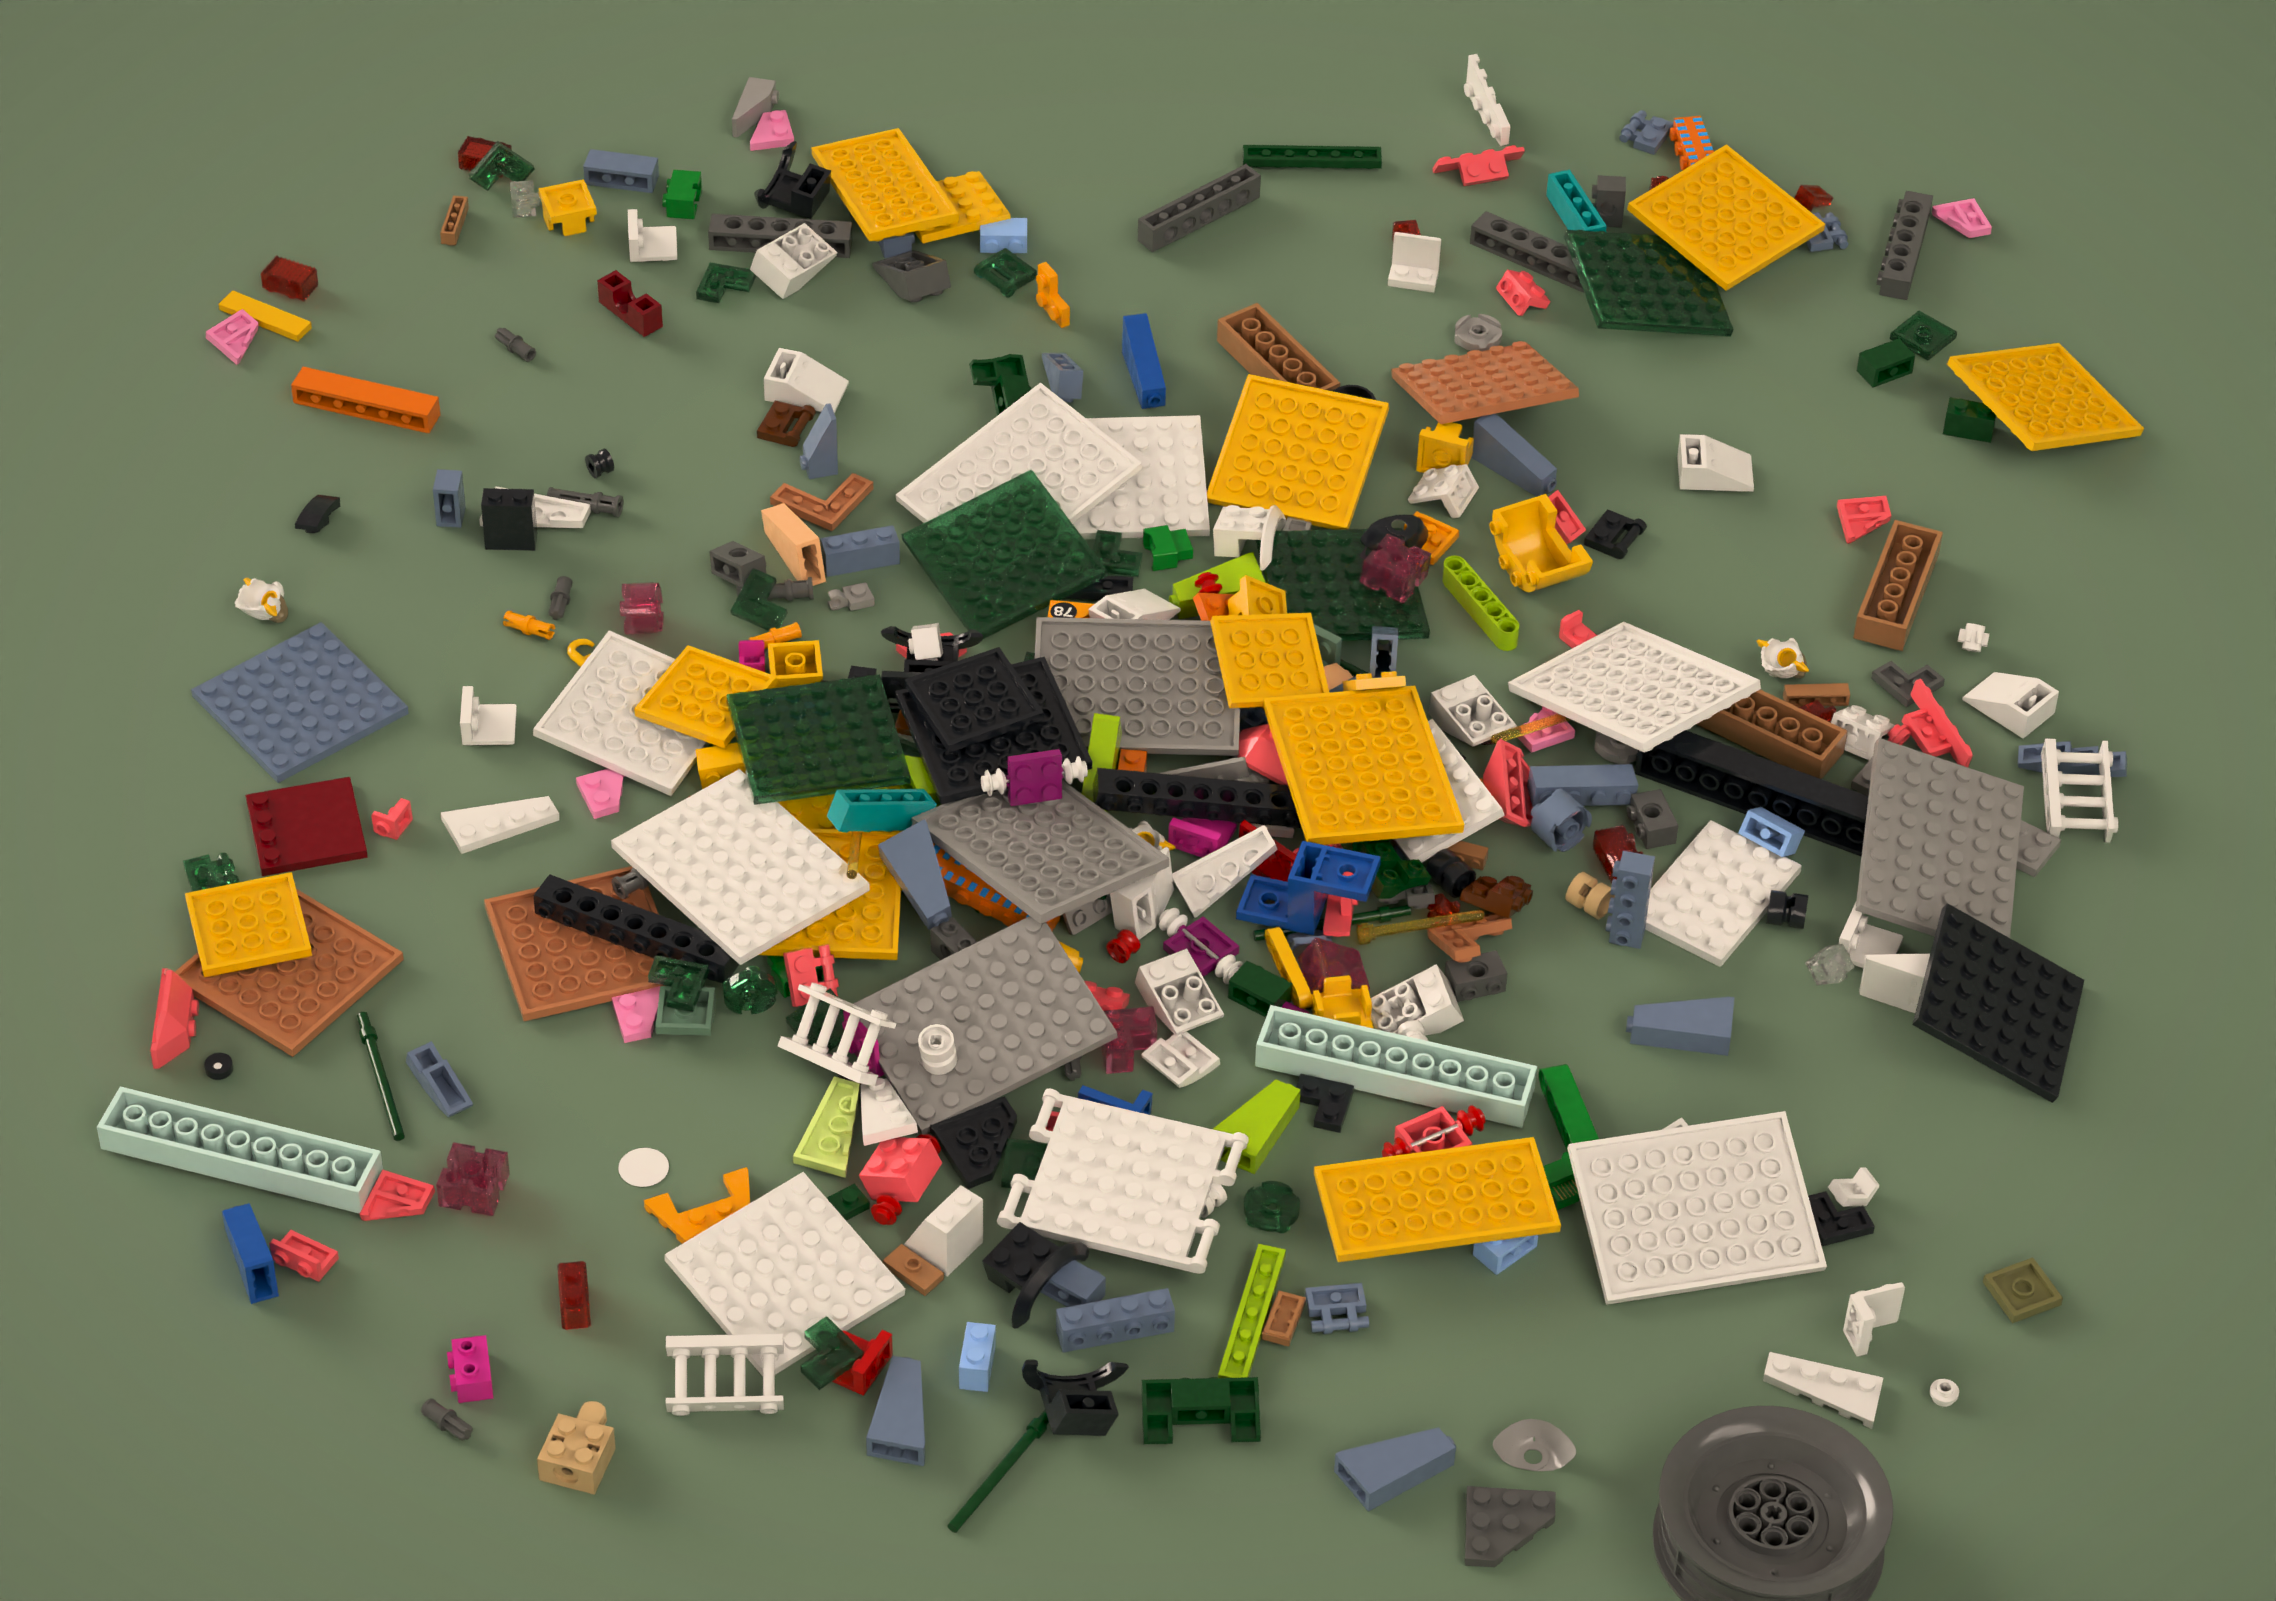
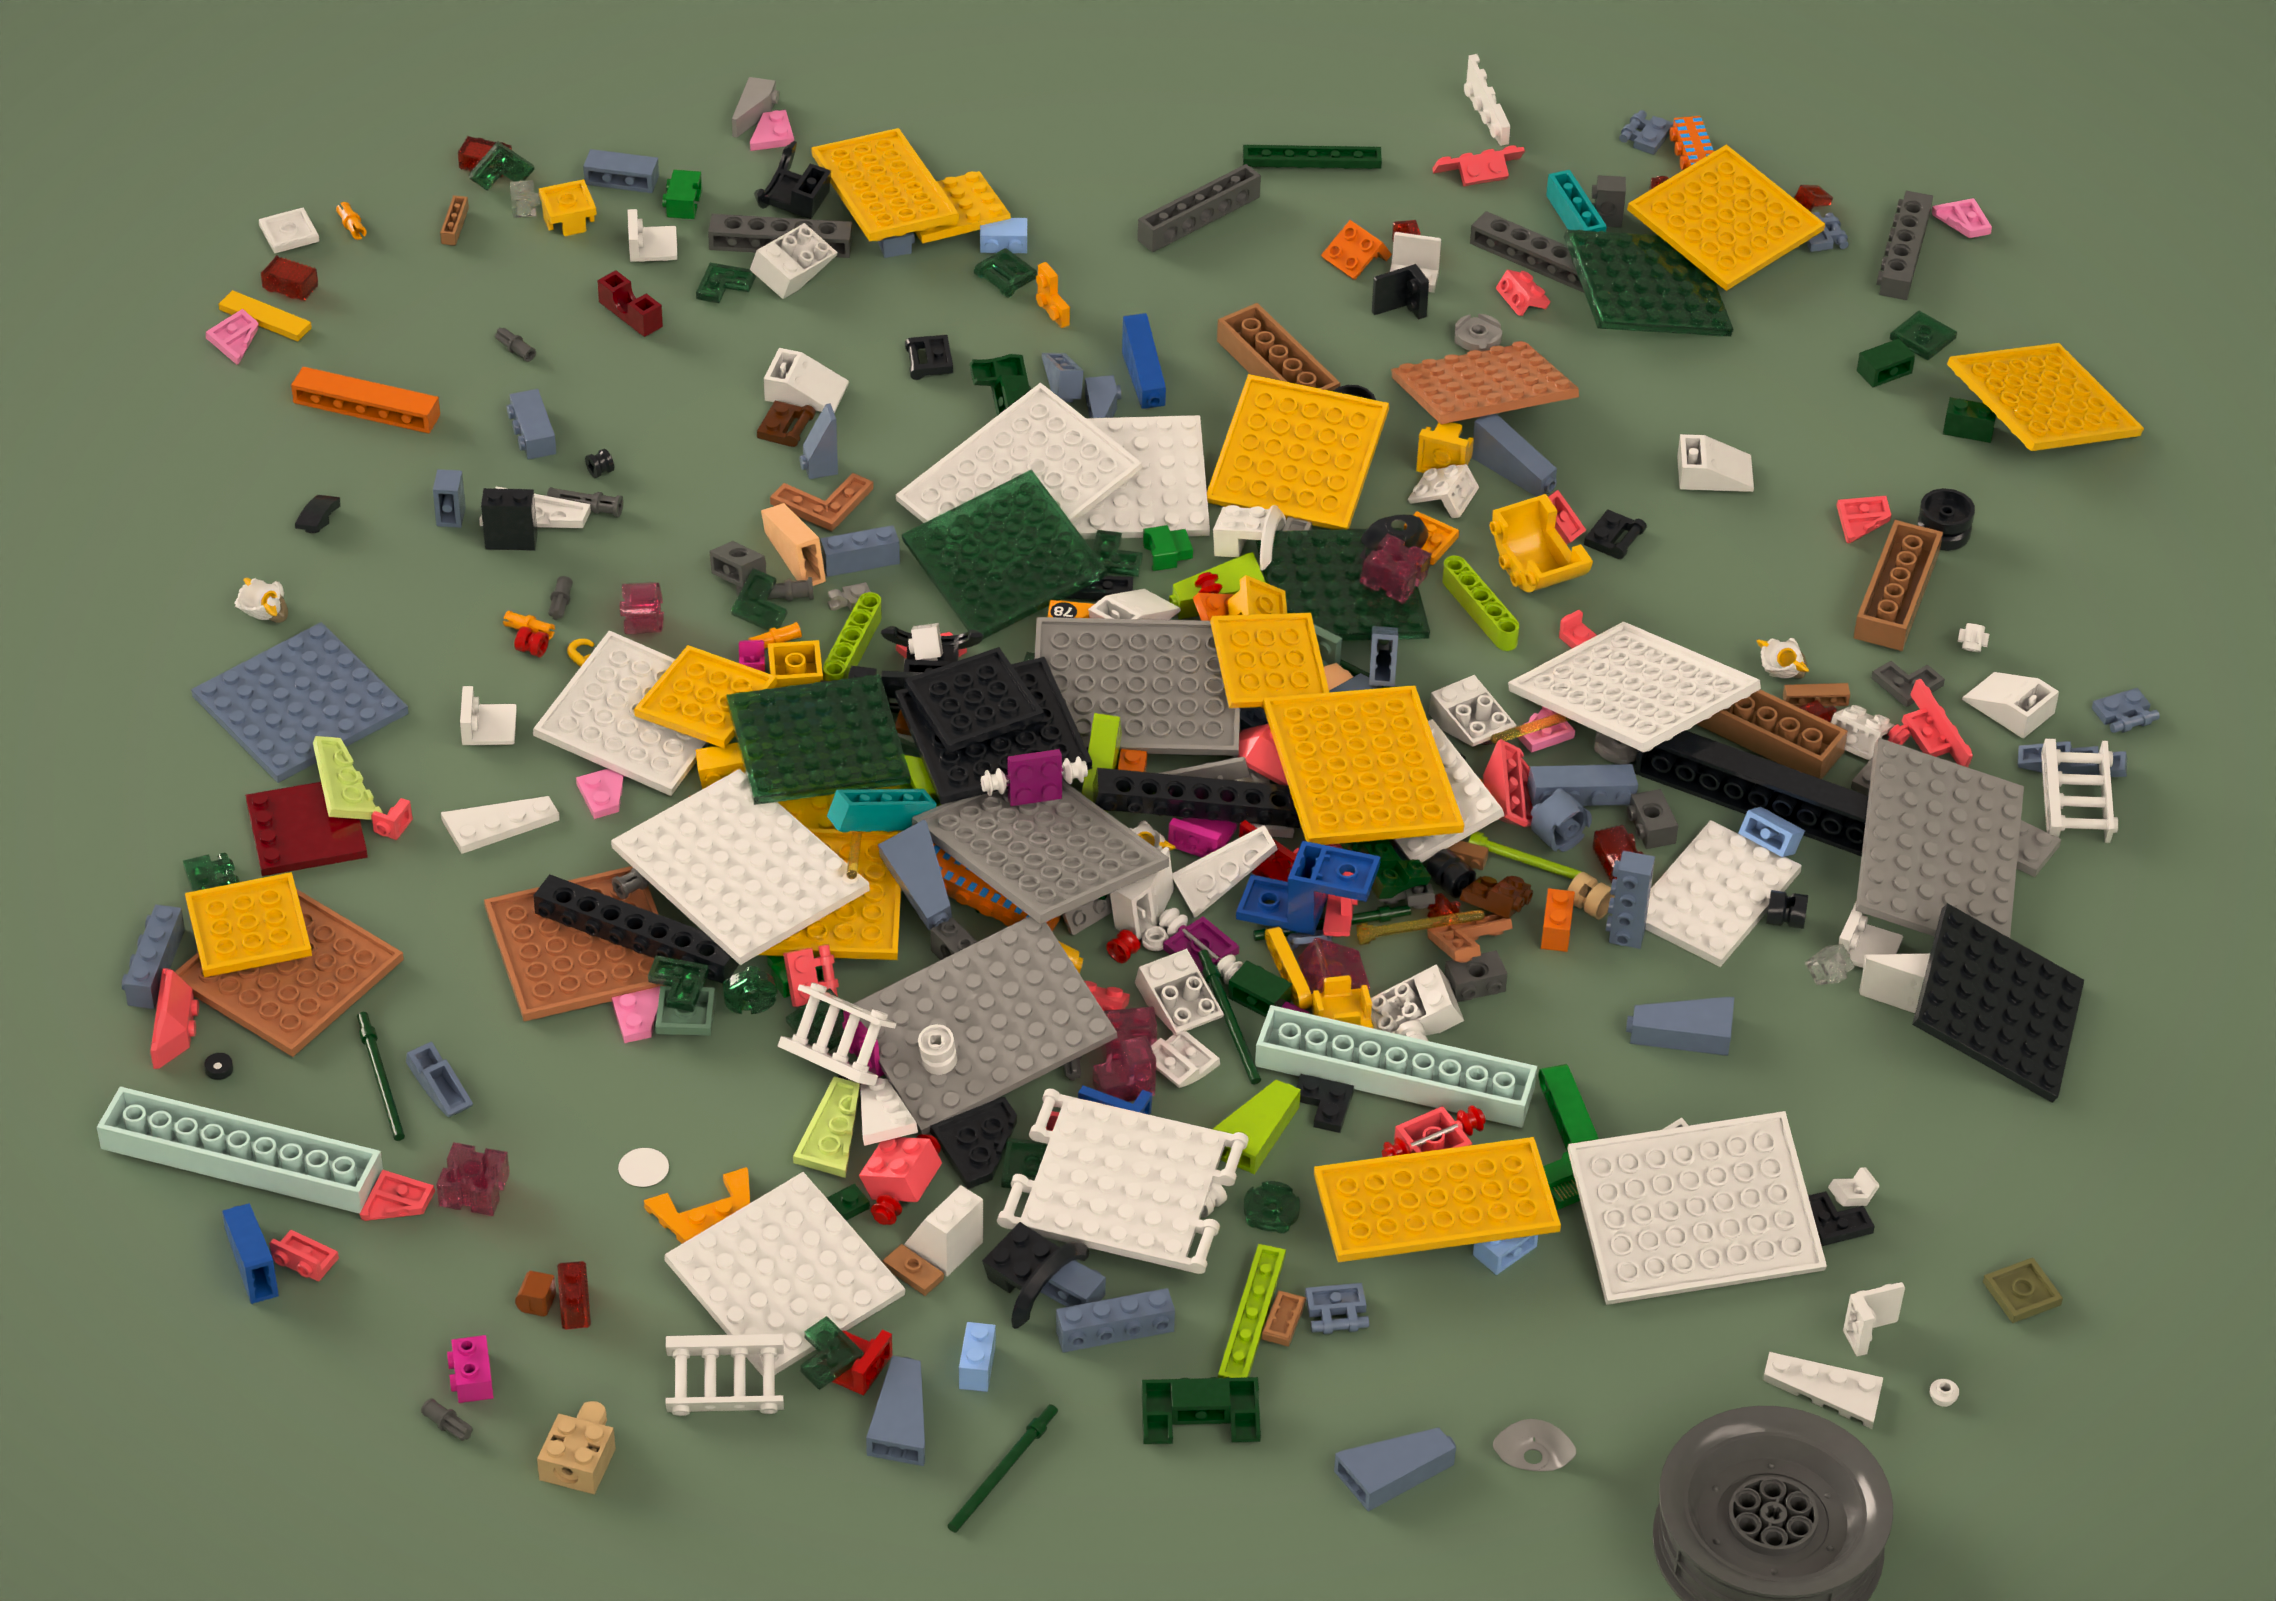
(155, 951): none -> sand blue brick
(289, 230): none -> white plate
(340, 782): none -> yellowish green wing
(351, 220): none -> light orange pin
(531, 424): none -> sand blue brick
(531, 641): none -> red wheel
(536, 1293): none -> dark orange piece
(854, 637): none -> lime beam
(914, 274): dark grey slope -> none
(937, 356): none -> black plate
(1073, 1401): black piece -> none
(1102, 396): none -> sand blue slope
(1130, 1073): none -> clear pink brick
(1154, 938): none -> white plate
(1212, 976): none -> dark green bar
(1354, 250): none -> orange bracket
(1365, 681): yellow wing -> none
(1400, 289): none -> black bracket
(1479, 839): none -> lime piece
(1503, 1521): dark grey plate -> none
(1557, 920): none -> orange brick
(1949, 513): none -> black wheel
(2119, 707): none -> sand blue plate

